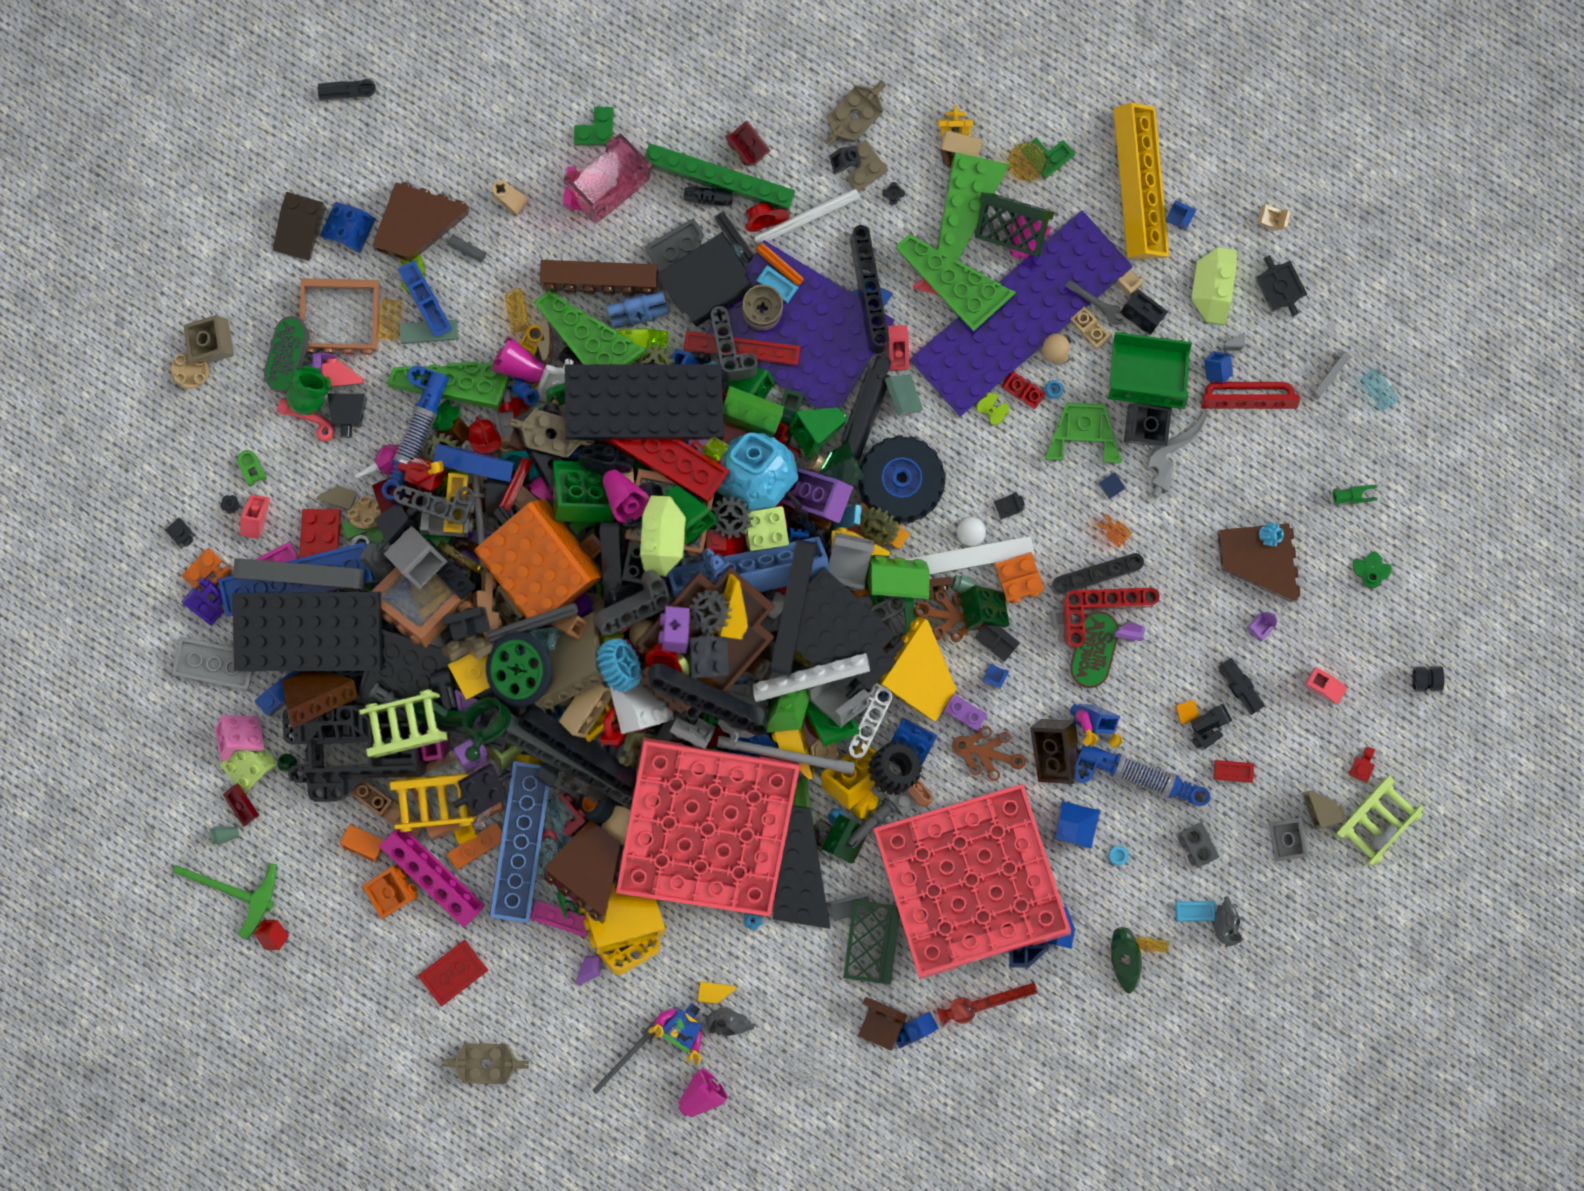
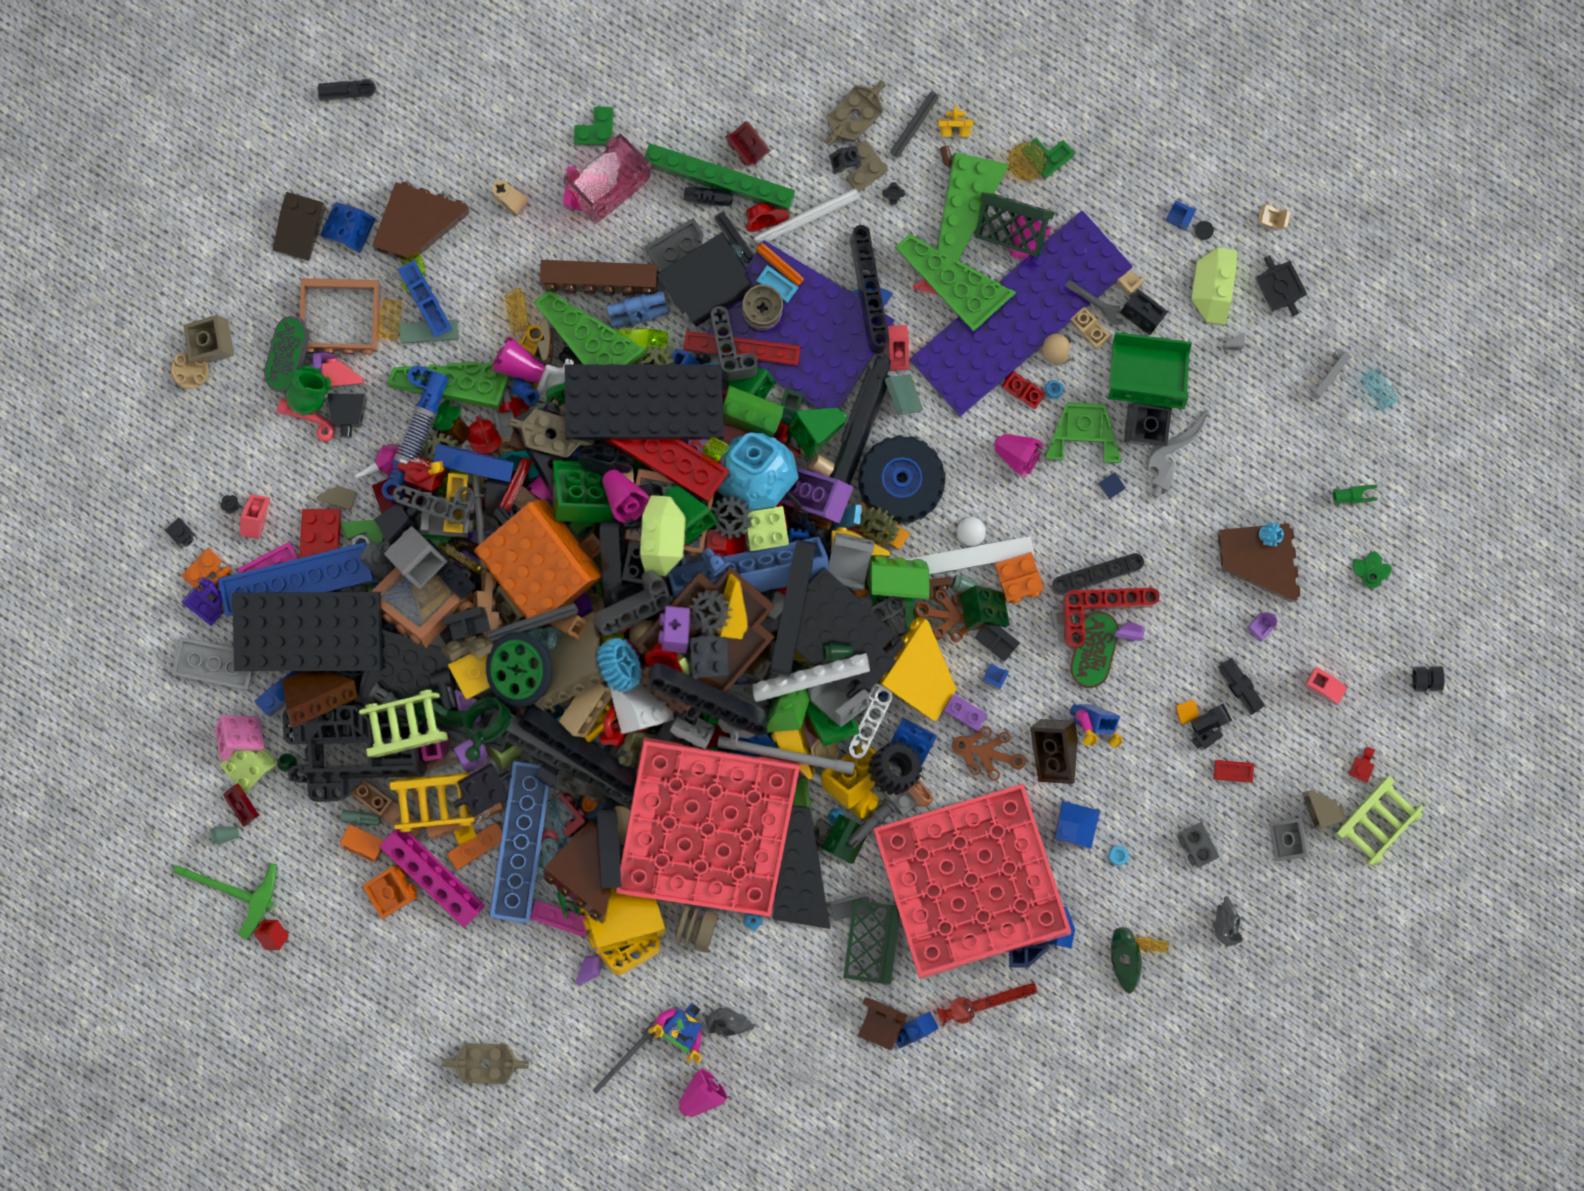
(247, 461): bright green plate -> none
(298, 573): dark grey beam -> none
(360, 817): none -> sand green axle
(364, 512): tan dish -> none
(453, 973): red tile -> none
(466, 248): dark grey pin -> none
(528, 759): yellow tile -> none
(608, 848): none -> black slope
(695, 928): none -> dark tan wheel
(714, 992): yellow tile -> none
(836, 651): none -> dark green cone
(843, 465): clear green slope -> none
(914, 124): none -> dark grey axle
(961, 143): tan slope -> none
(987, 406): lime piece -> none
(1009, 505): black bracket -> none
(1018, 452): none -> dark pink cone
(1116, 532): clear orange plate -> none
(1132, 771): blue piece -> none
(1141, 181): yellow slope -> none
(1195, 911): medium azure tile -> none
(1204, 230): none -> black piece
(1218, 366): blue panel -> none
(1250, 401): red piece -> none
(1383, 838): light grey arm -> none

